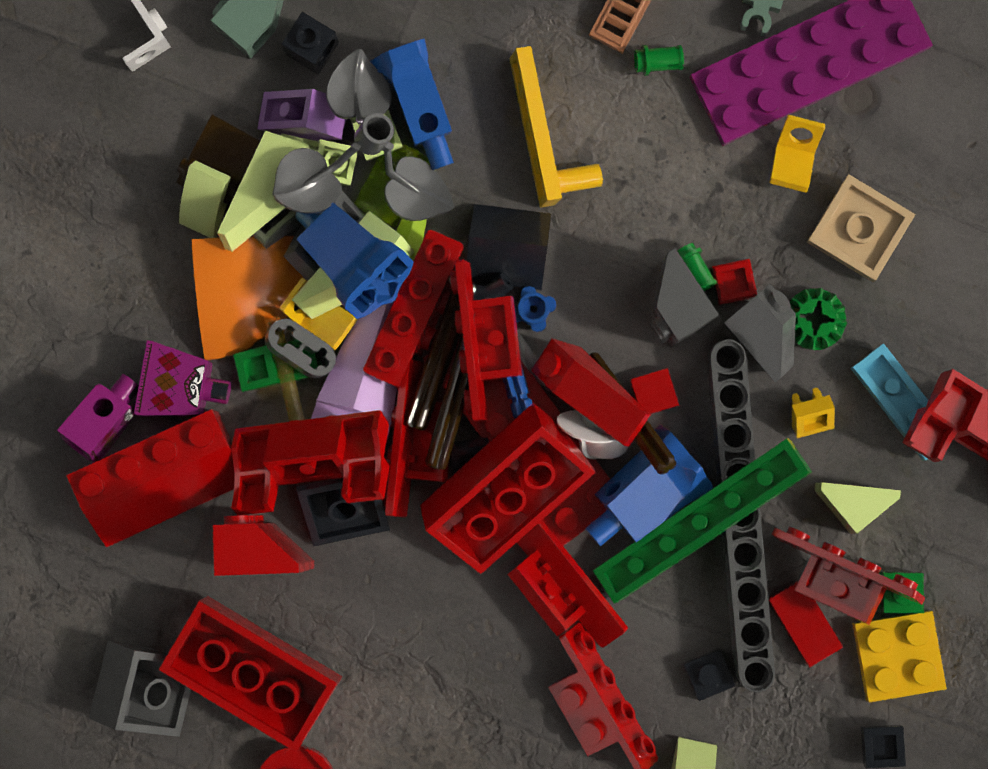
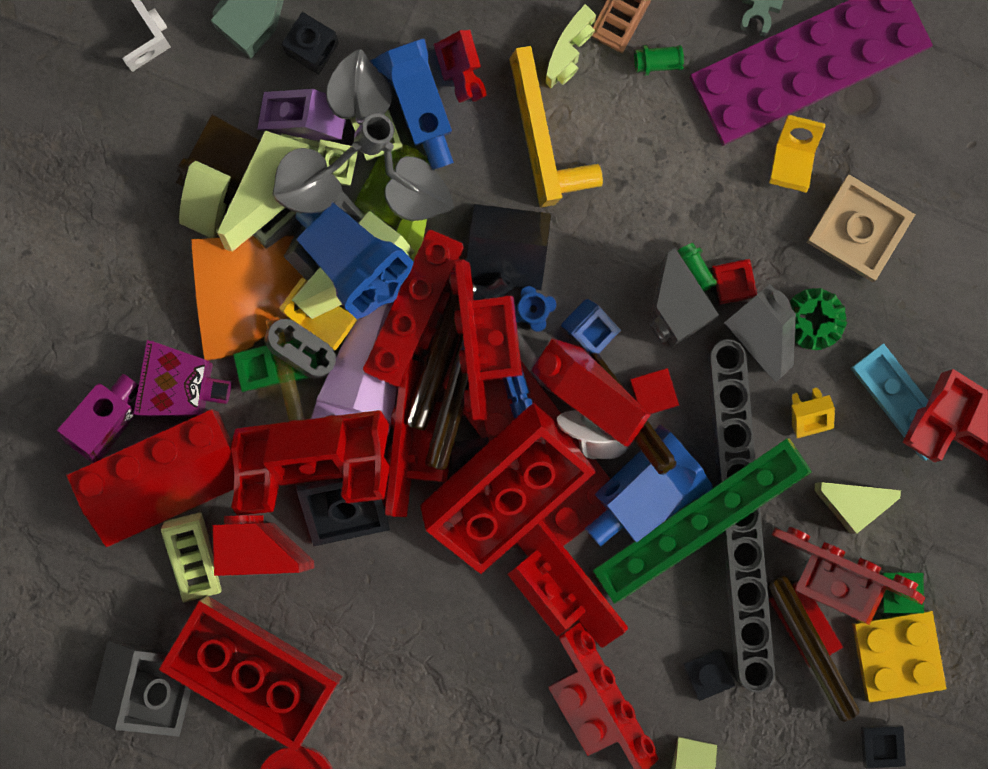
(173, 545): none -> yellowish green slope
(457, 62): none -> red plate
(564, 55): none -> yellowish green slope
(590, 327): none -> blue slope
(813, 648): none -> dark brown axle

